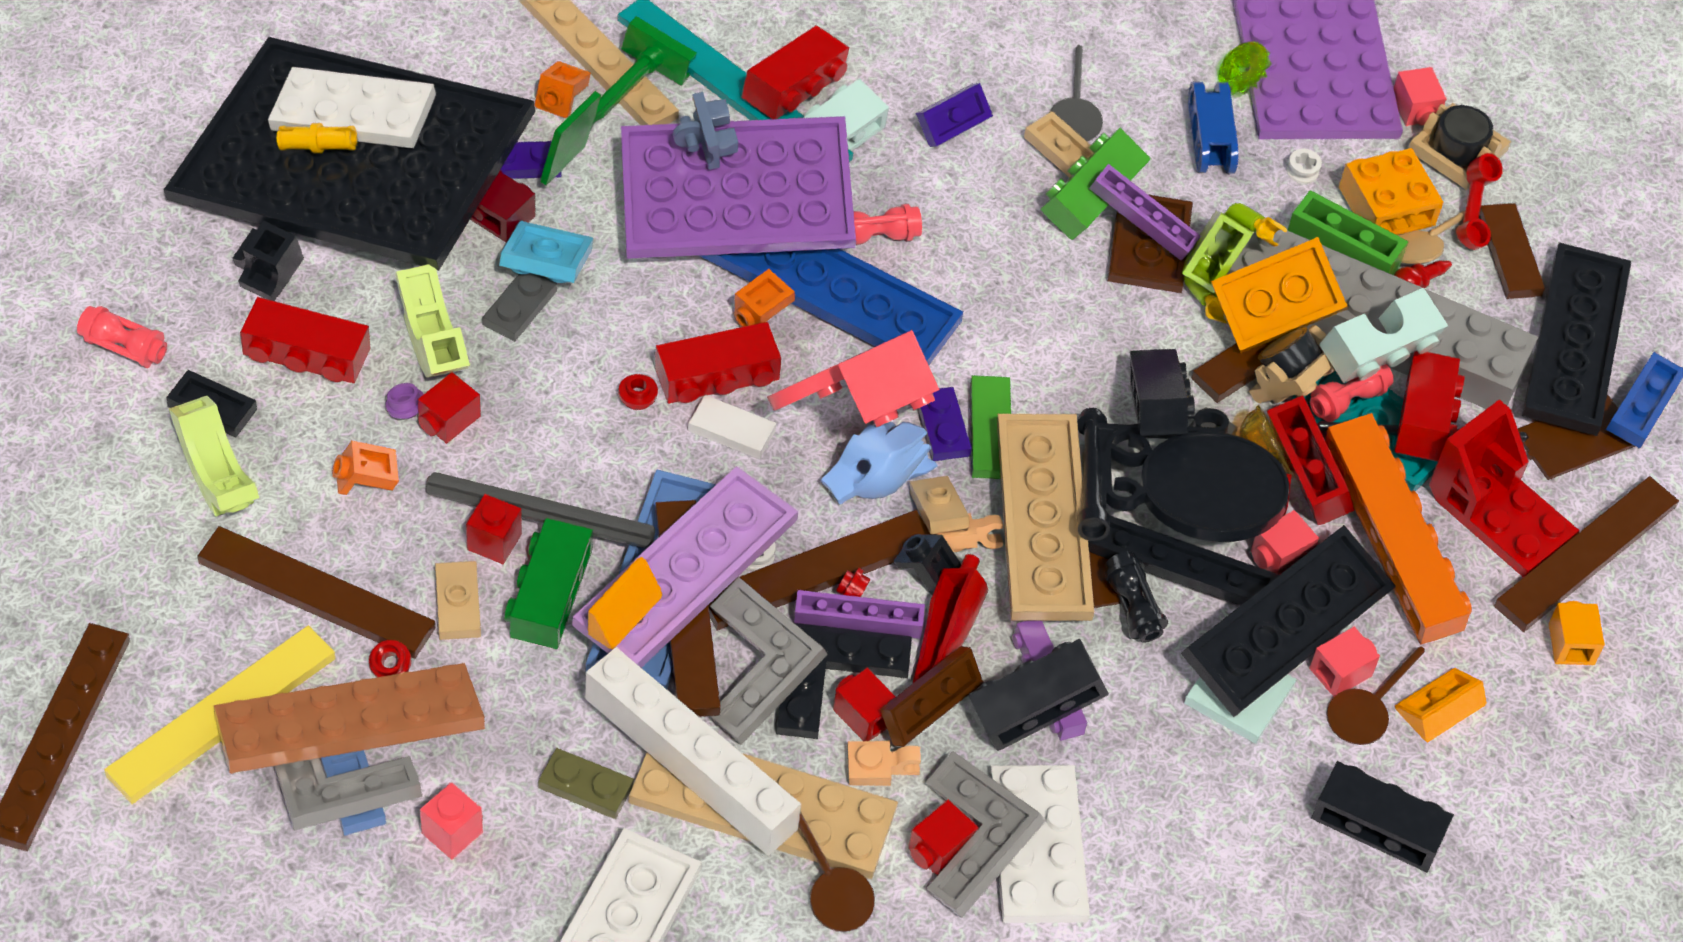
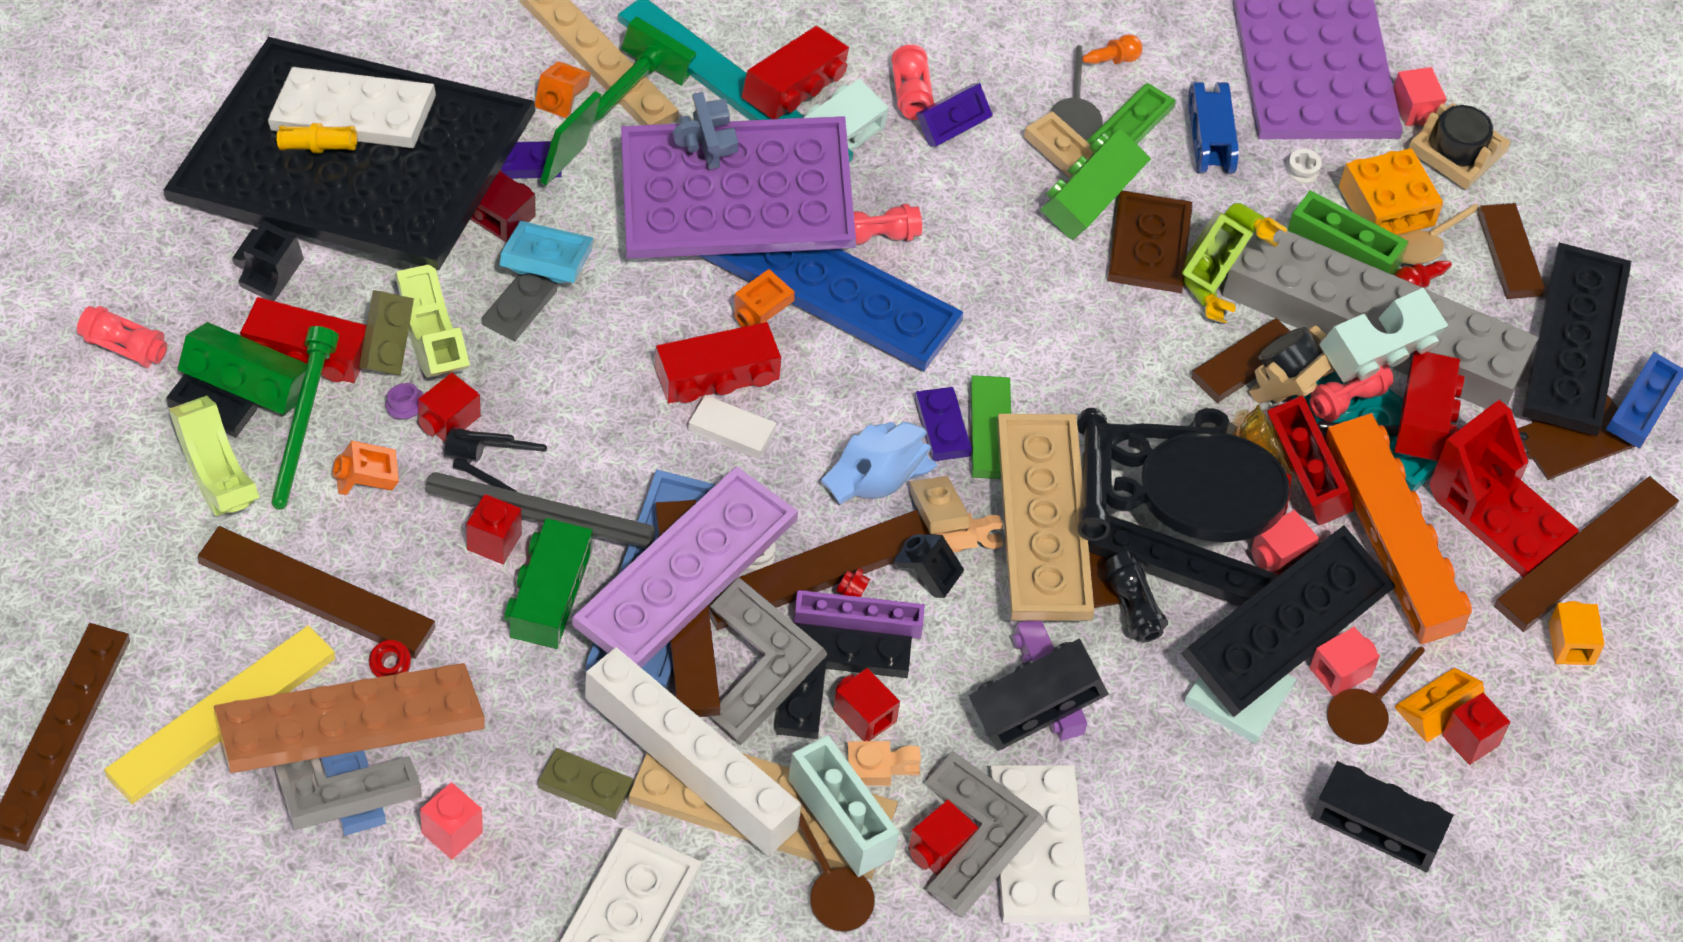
(242, 367): none -> green brick
(320, 344): none -> green piece
(386, 332): none -> olive plate
(458, 600): tan plate -> none
(469, 445): none -> black plant
(624, 604): light orange slope -> none
(638, 399): red plate -> none
(843, 805): none -> light aqua brick
(877, 379): coral brick -> none
(914, 95): none -> coral piece
(931, 696): reddish brown tile -> none
(951, 613): red piece -> none
(1126, 49): none -> orange bar
(1138, 114): none -> bright green tile
(1144, 212): medium lavender piece -> none
(1160, 392): black brick -> none
(1244, 56): clear neon green gear -> none
(1279, 294): light orange plate -> none
(1476, 728): none -> red brick
(1482, 171): red bar -> none

